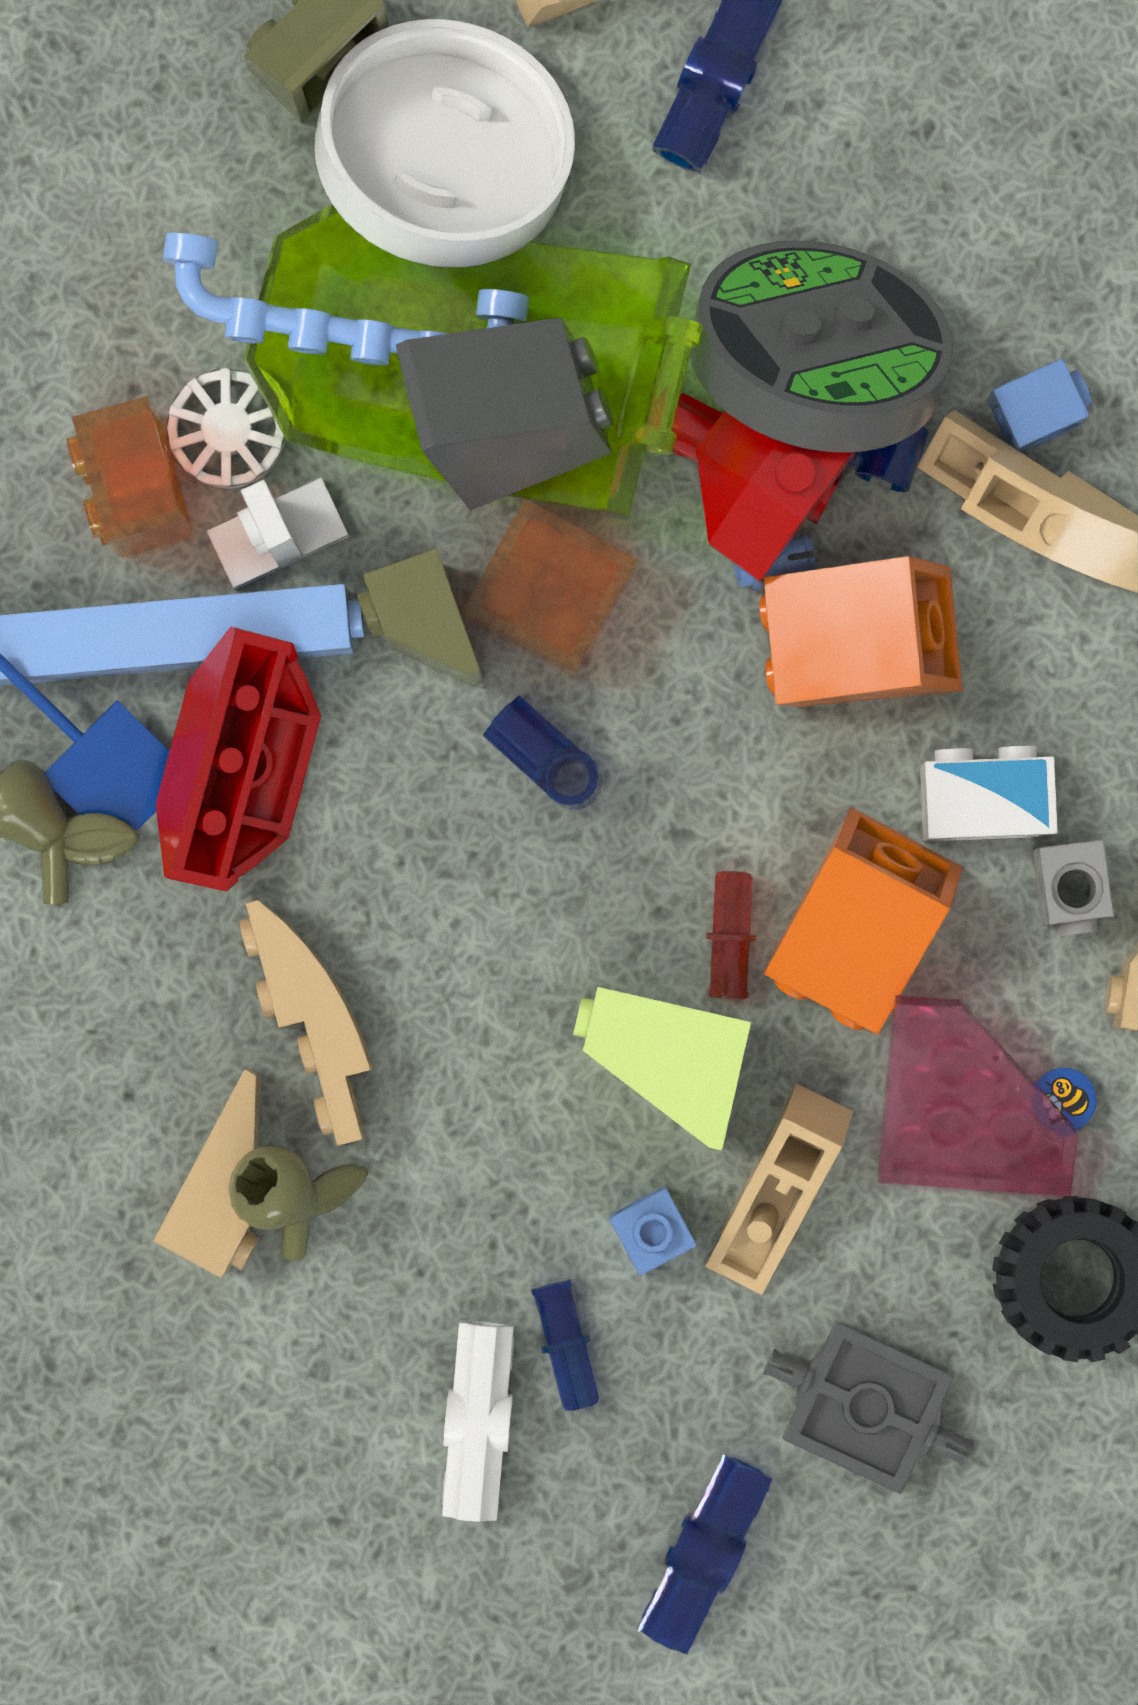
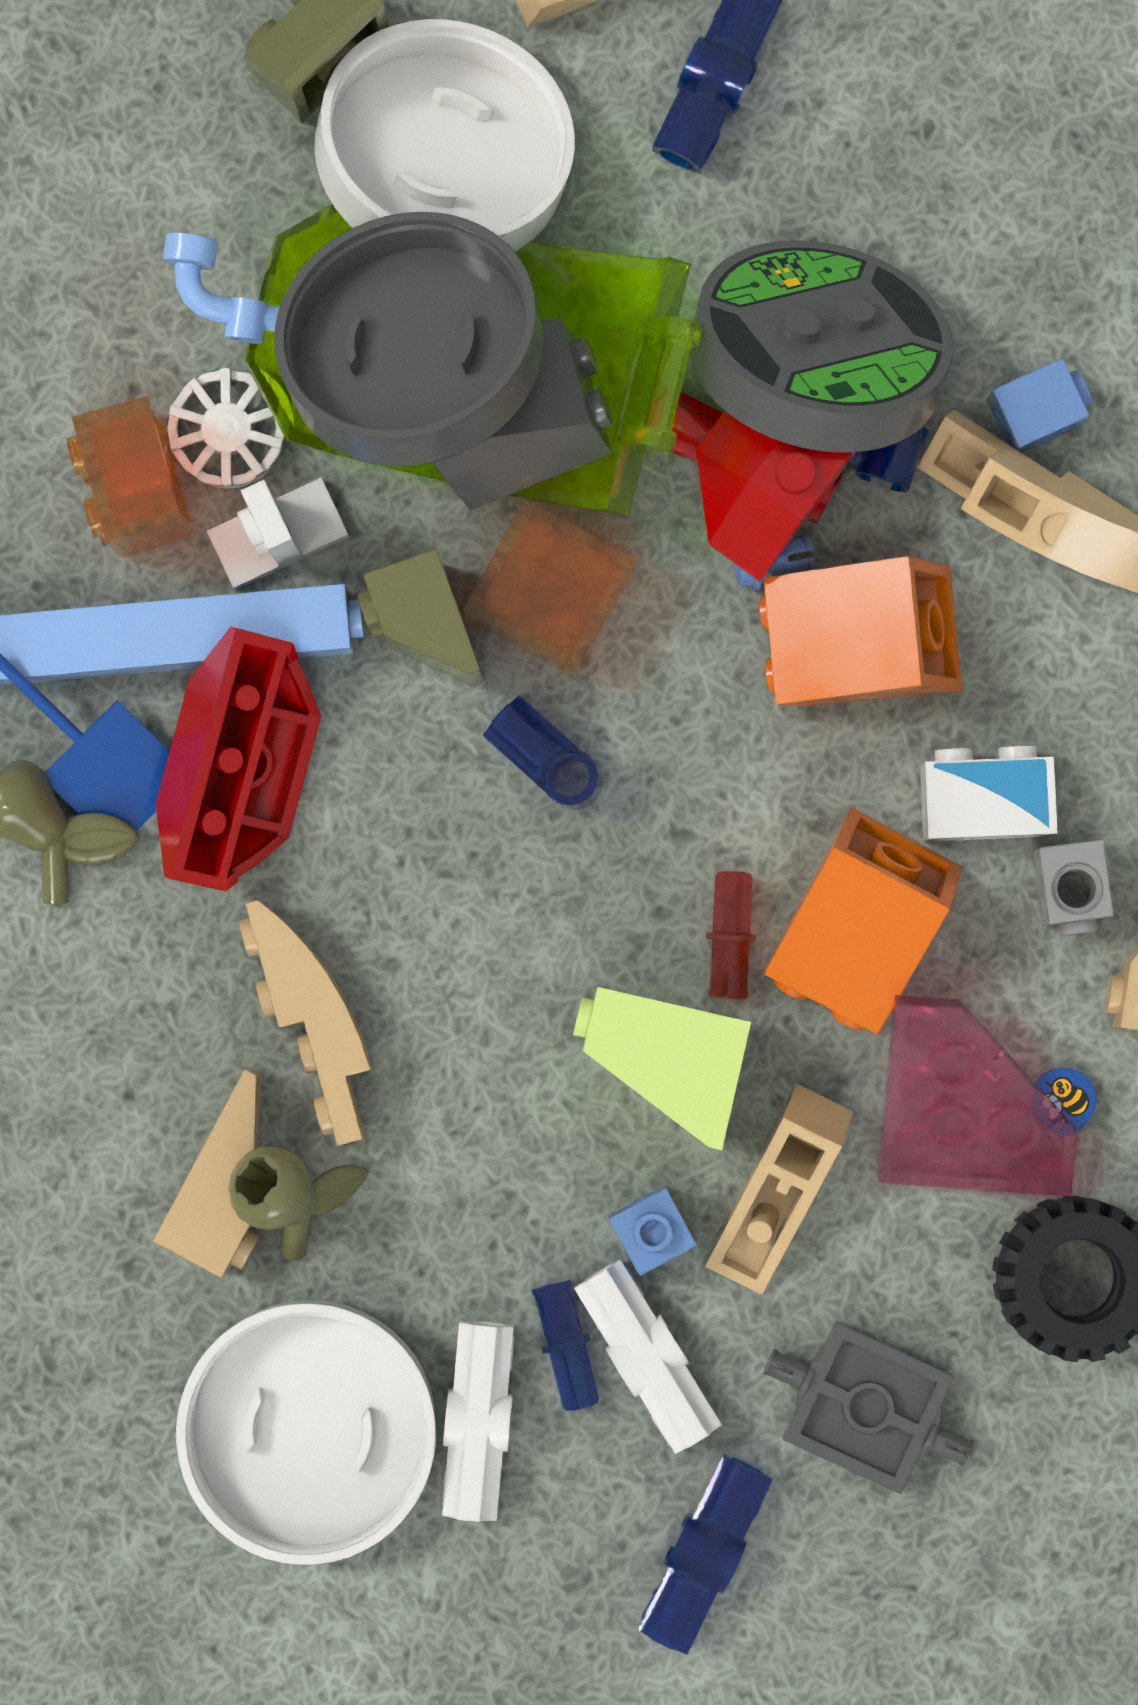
(307, 1432): none -> white piece
(410, 338): none -> dark grey piece
(647, 1356): none -> white piece

